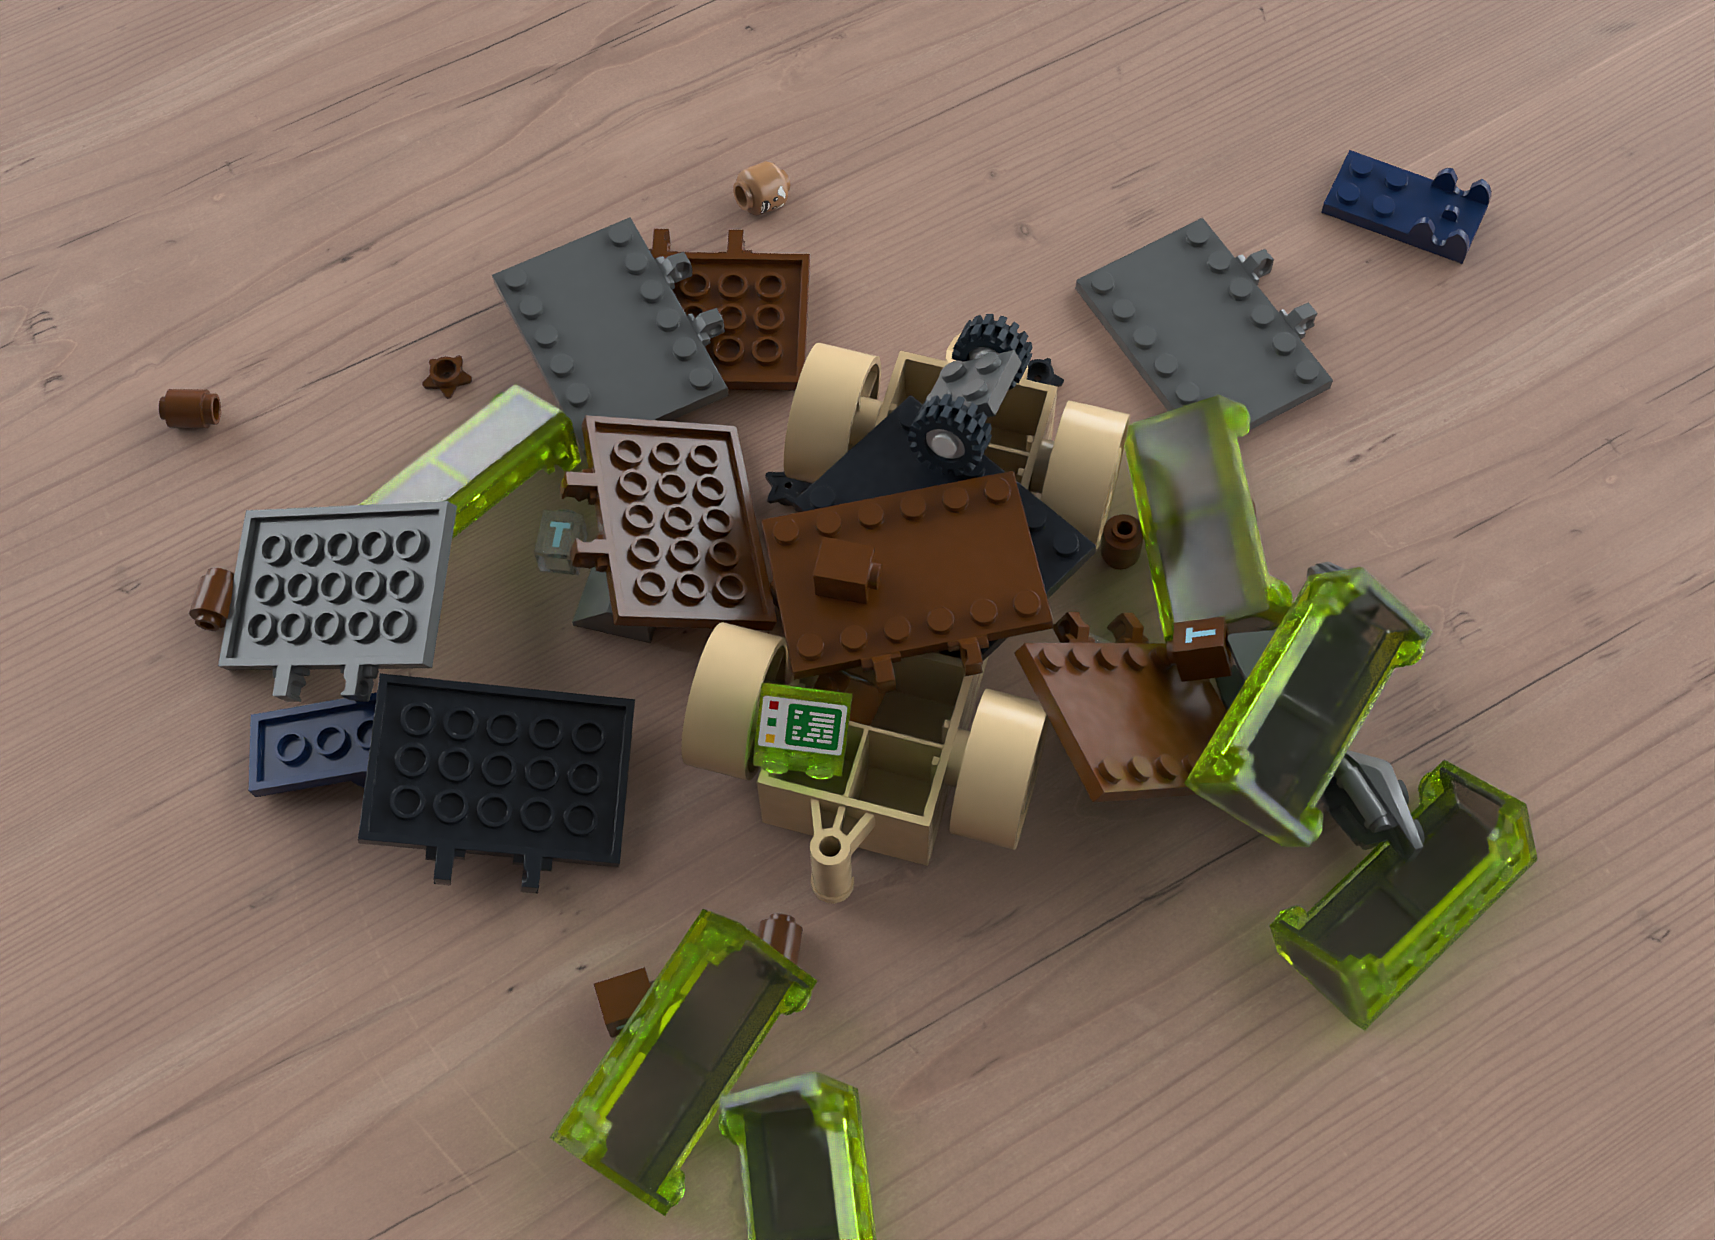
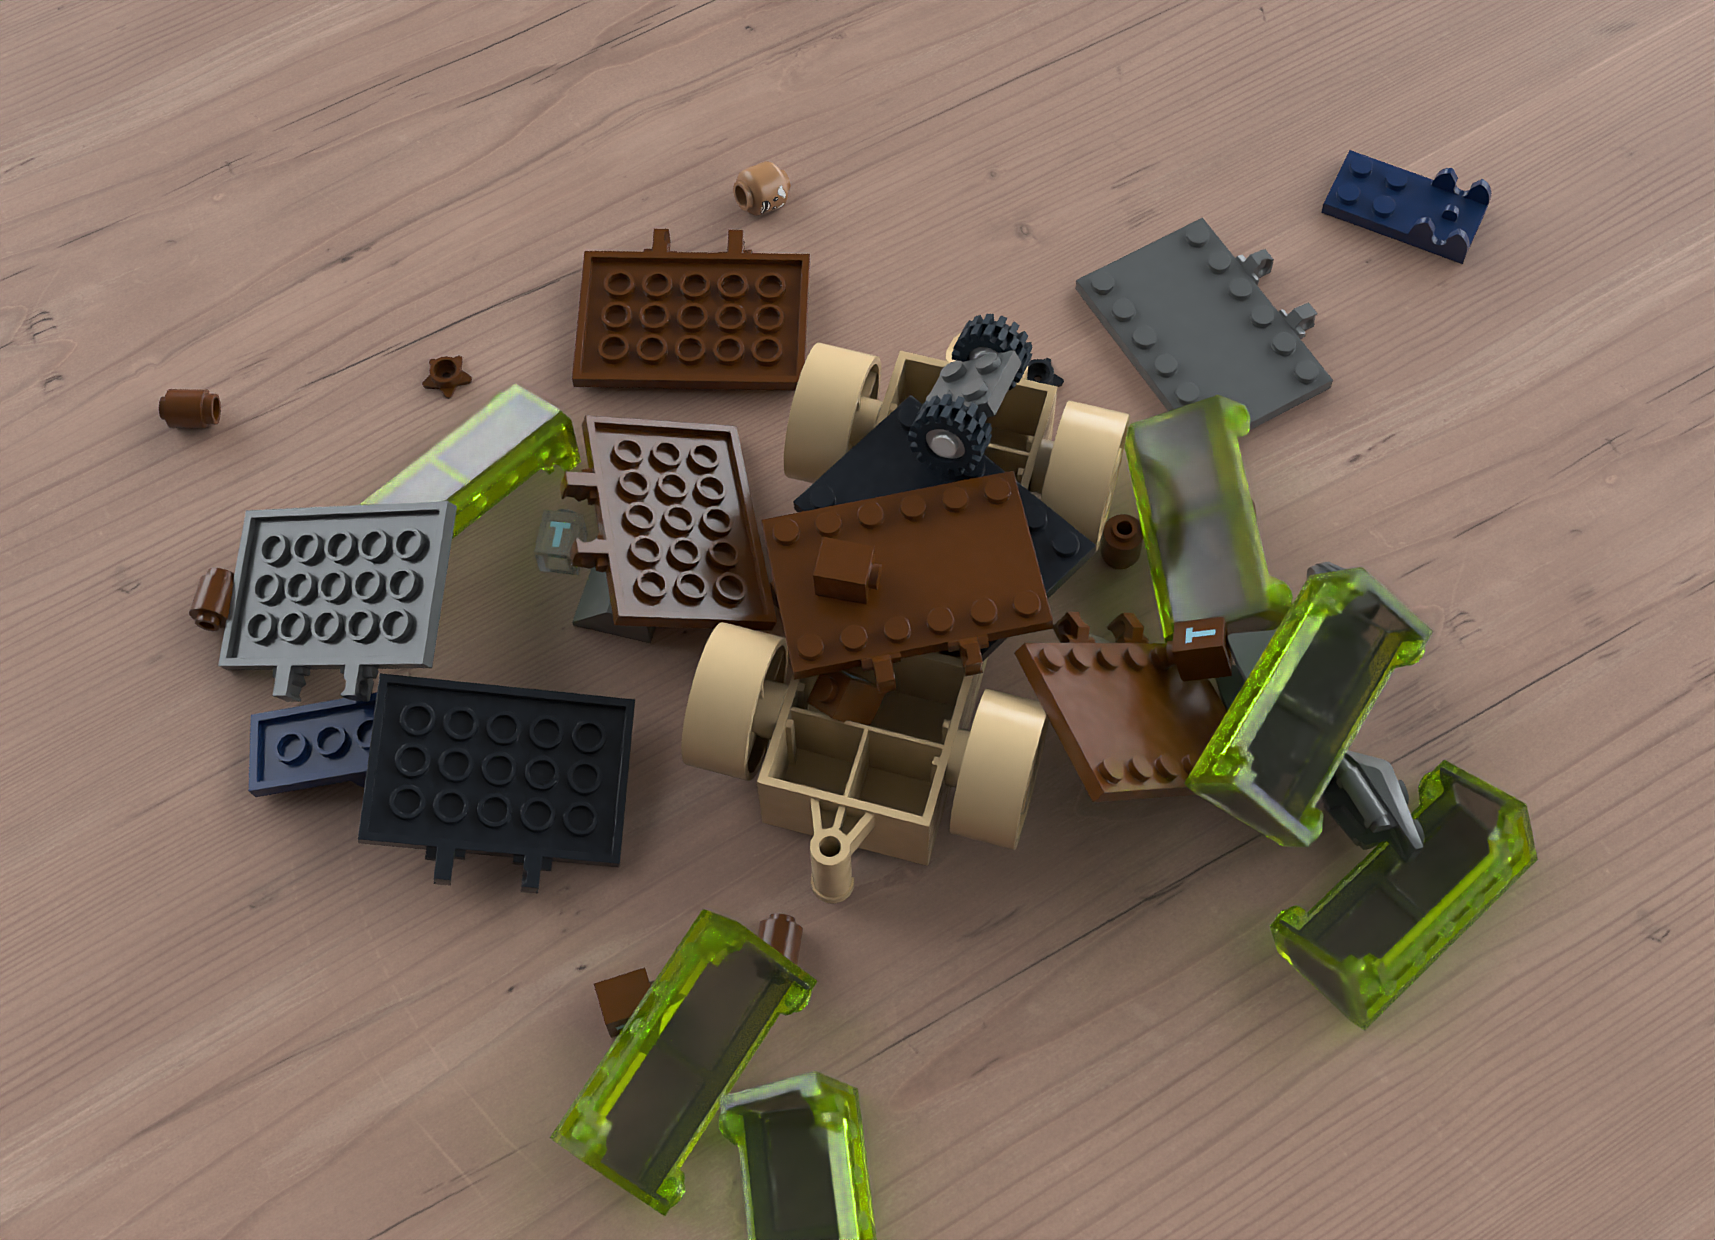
(612, 329): dark grey hinge -> none
(780, 493): black plate -> none
(801, 730): slope -> none

